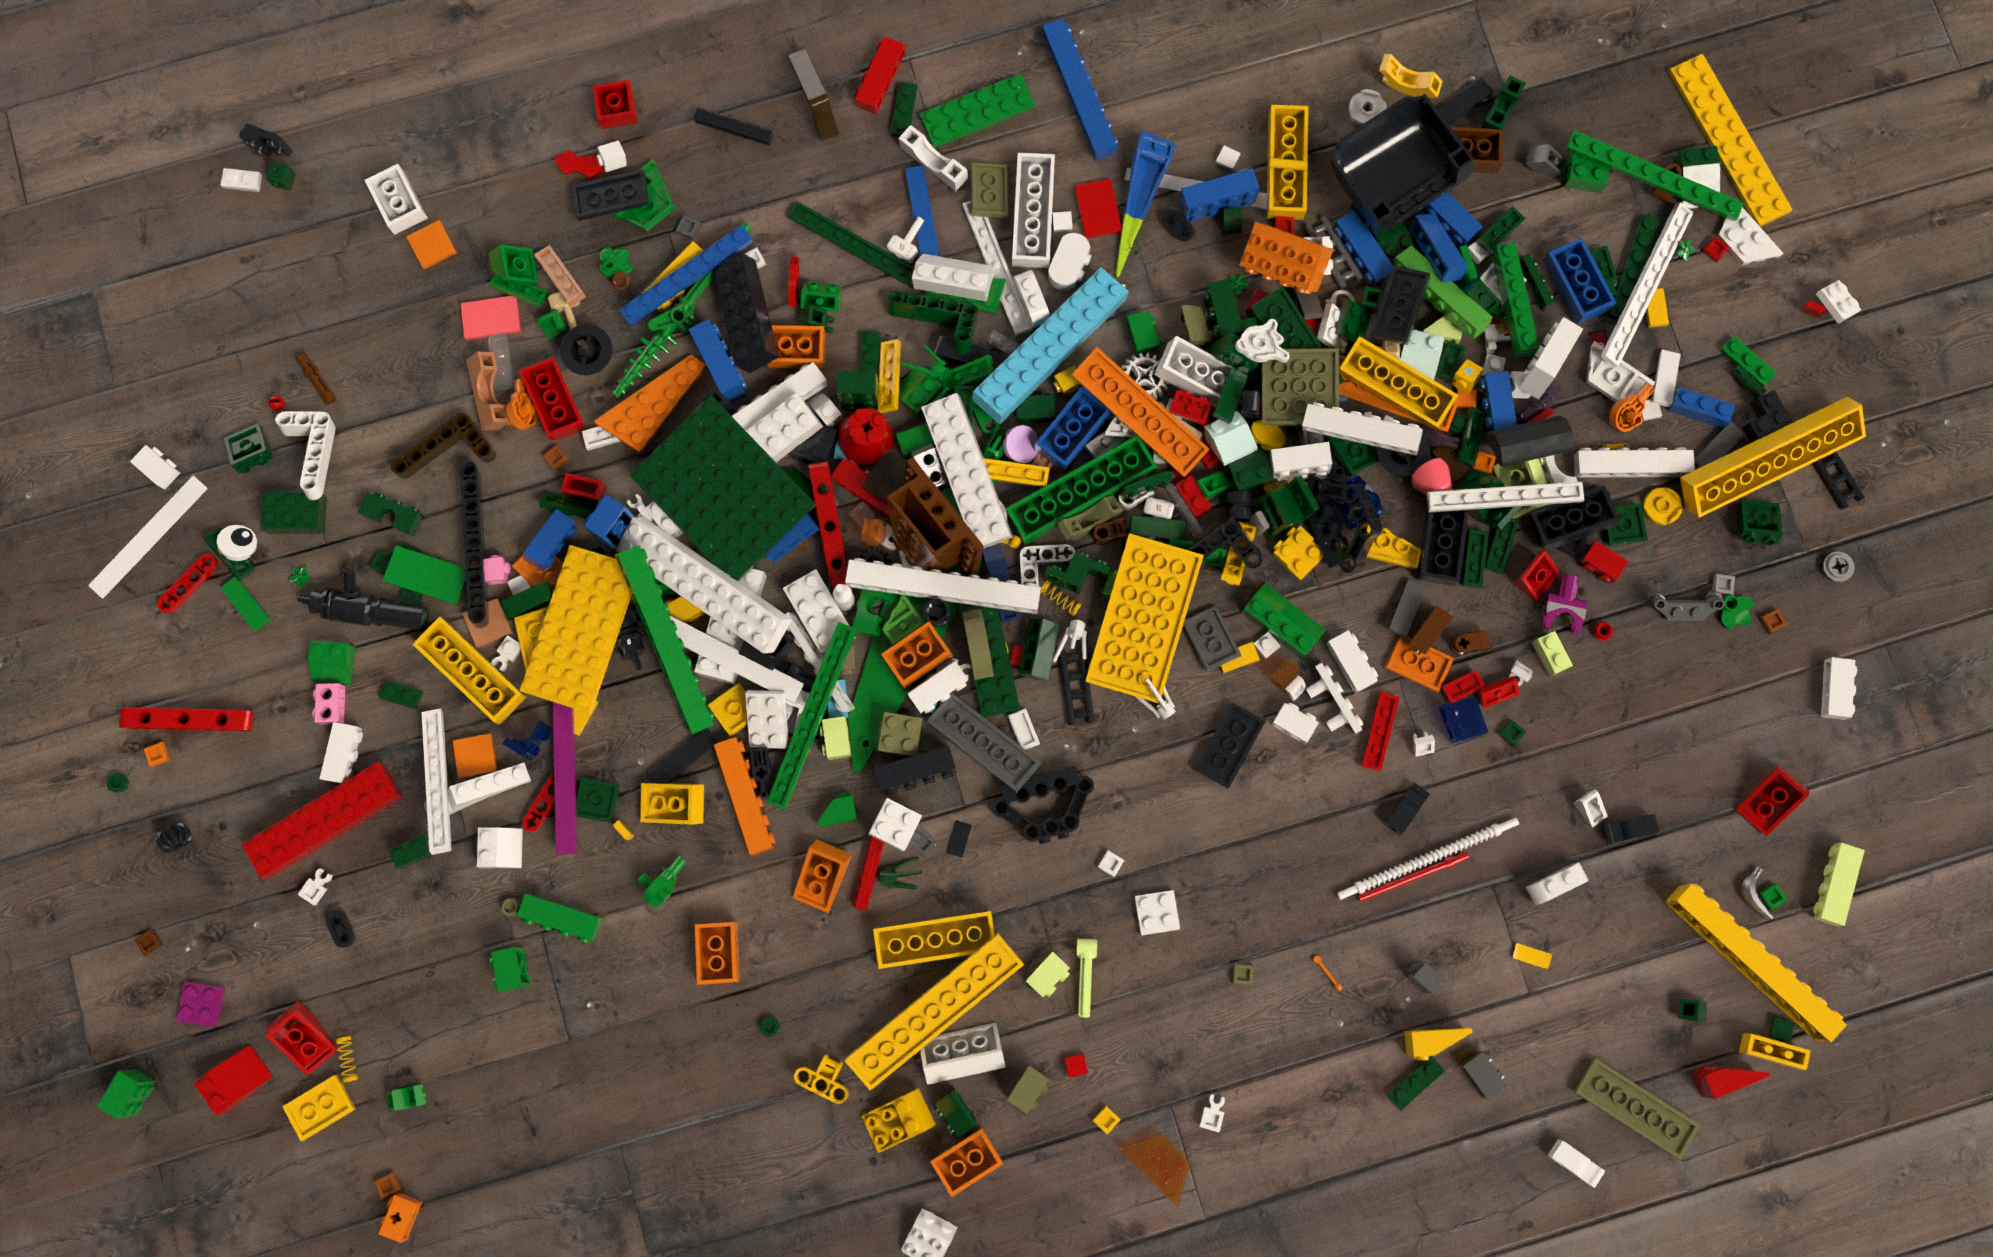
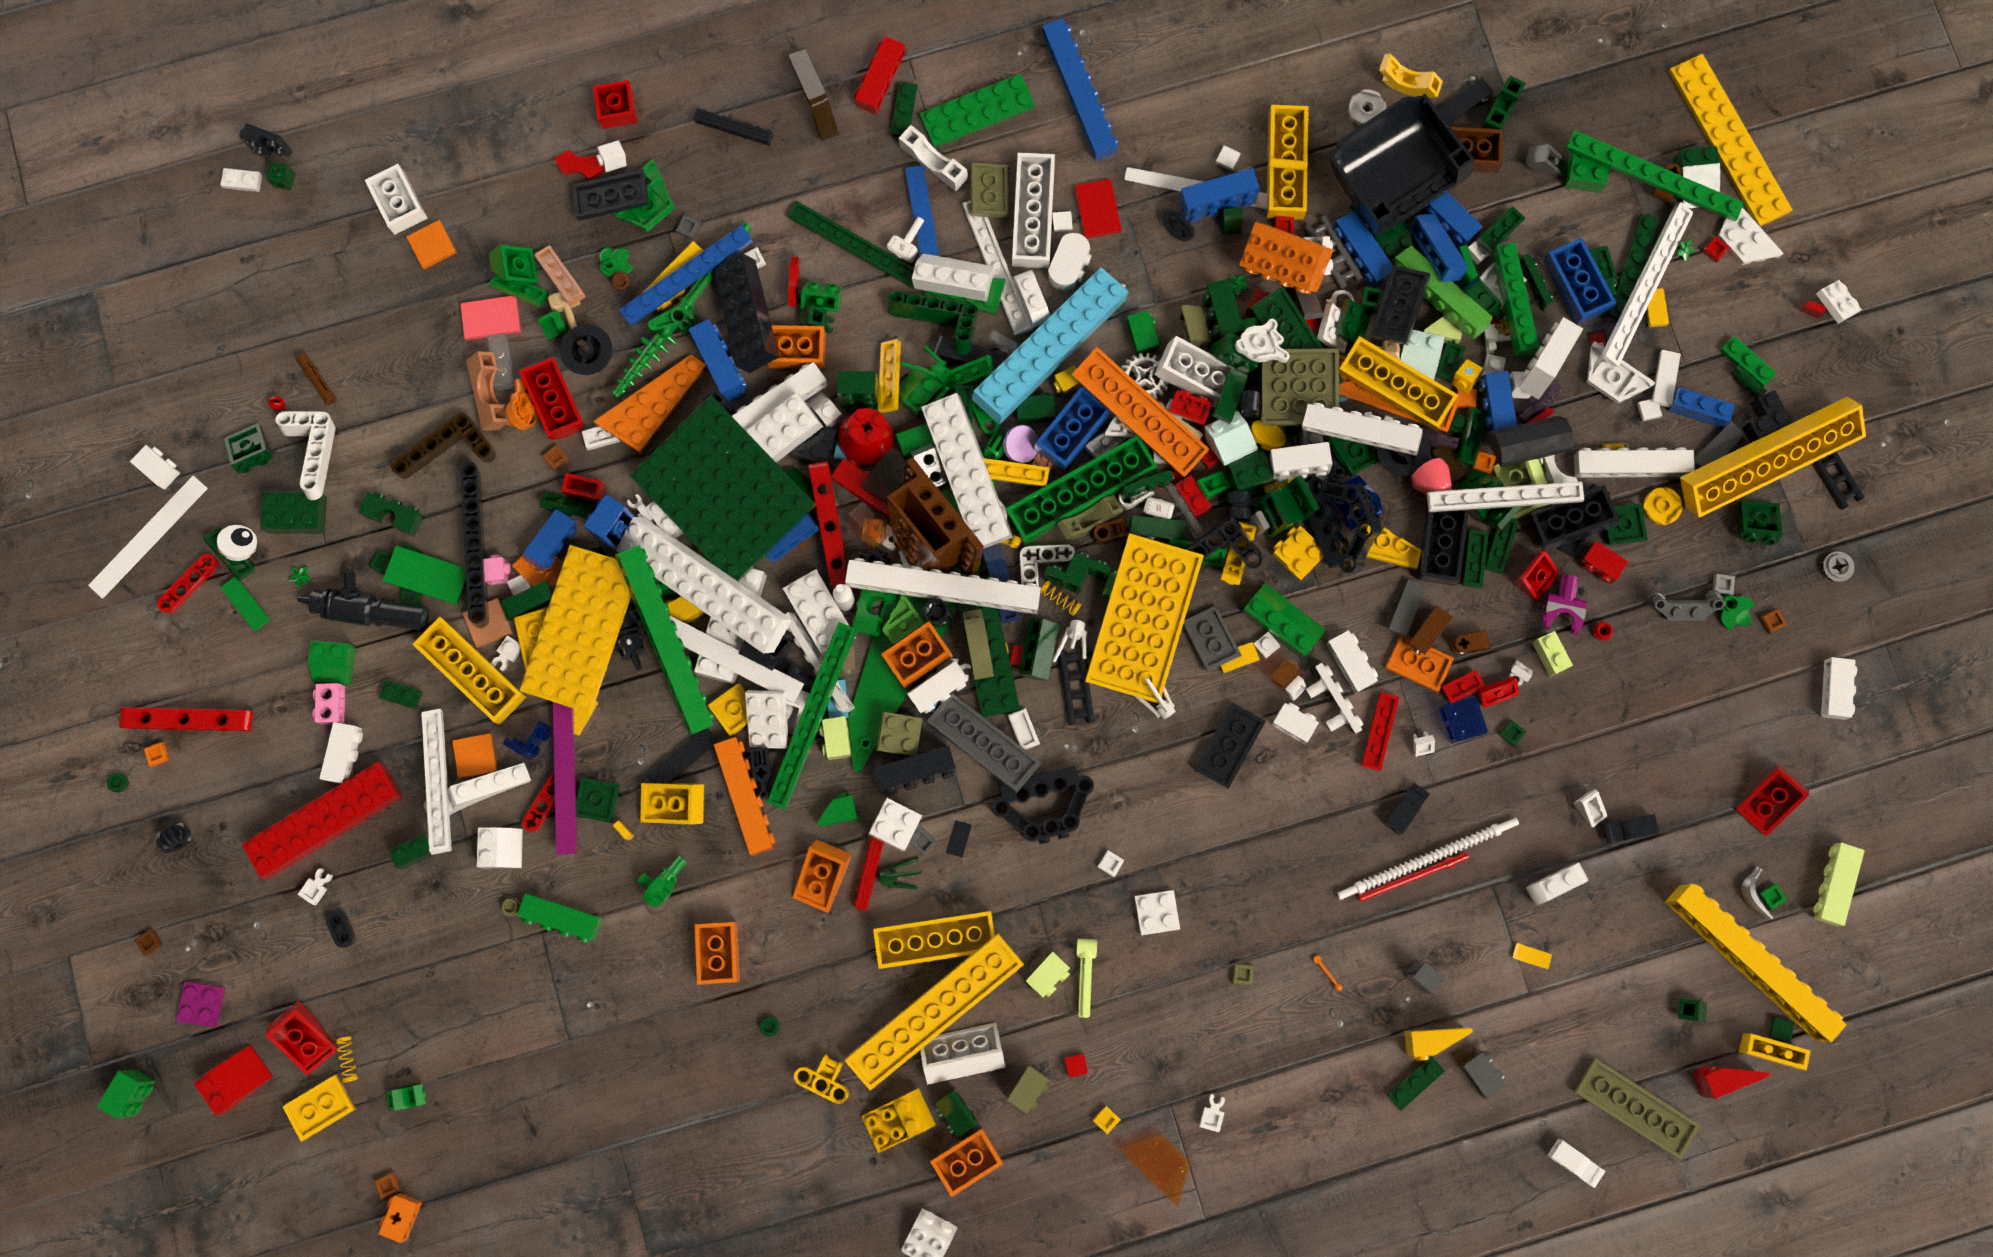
(510, 969): green brick -> none
(870, 351): dark green plate -> none
(1147, 170): blue plate -> none
(1630, 409): orange pin -> none

